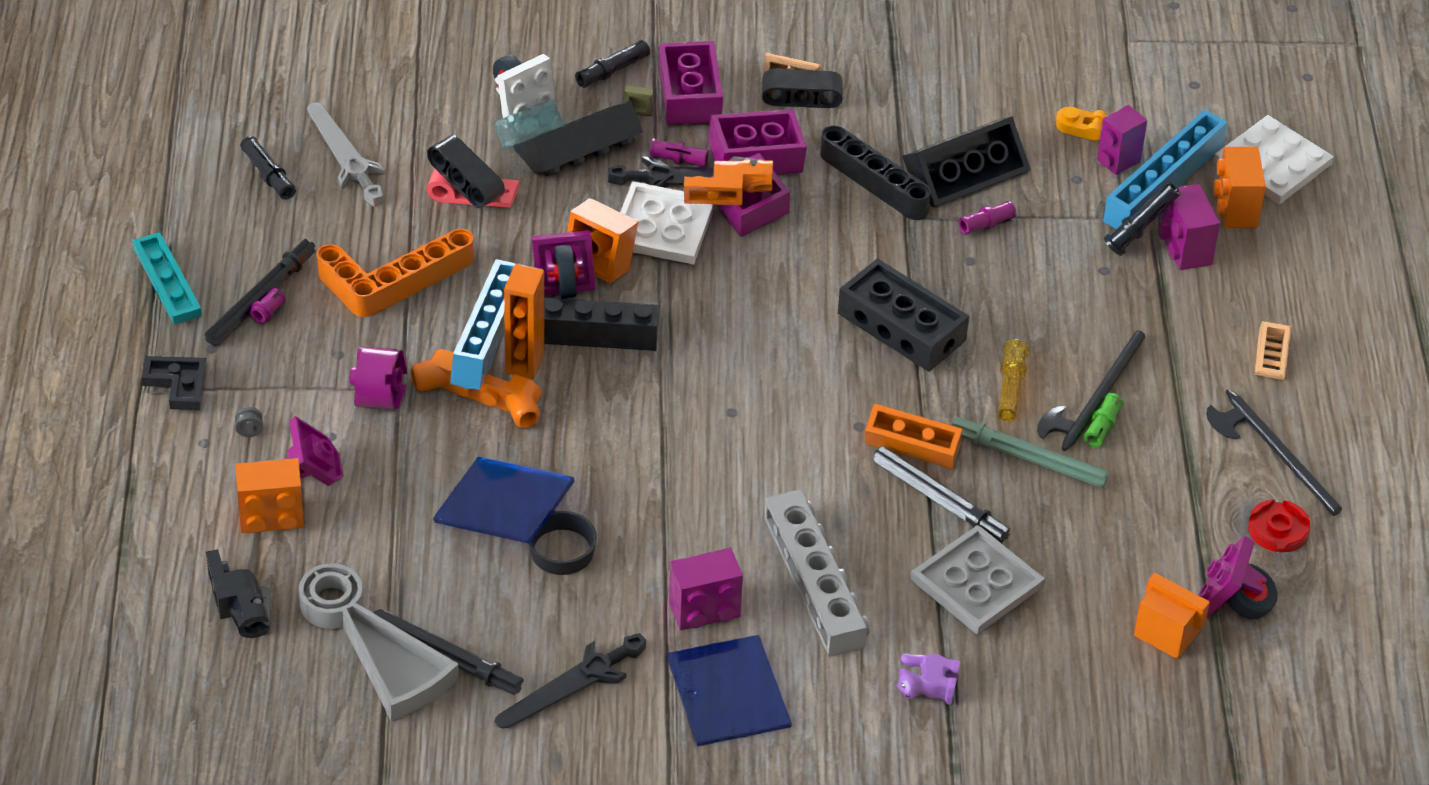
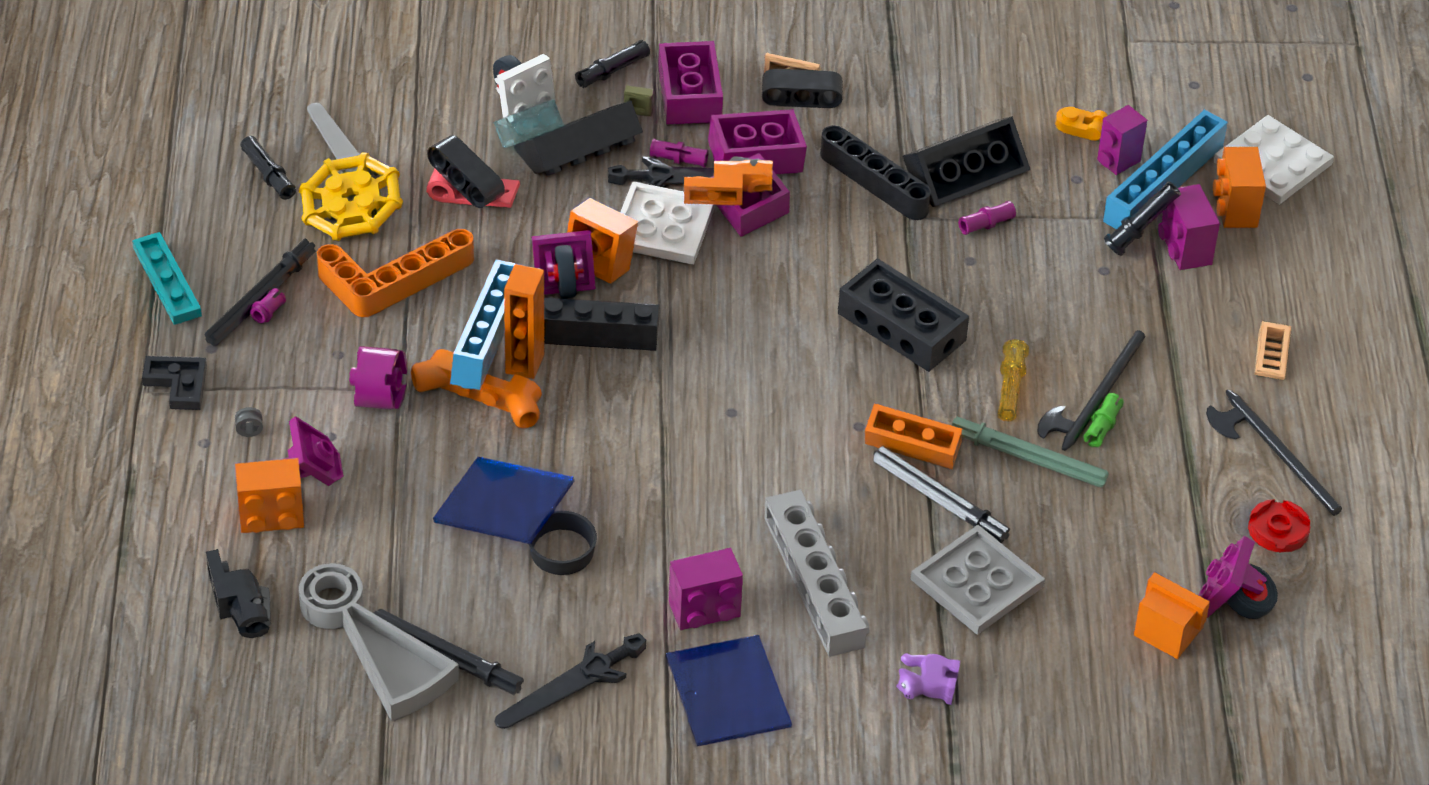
(351, 216): none -> yellow plate

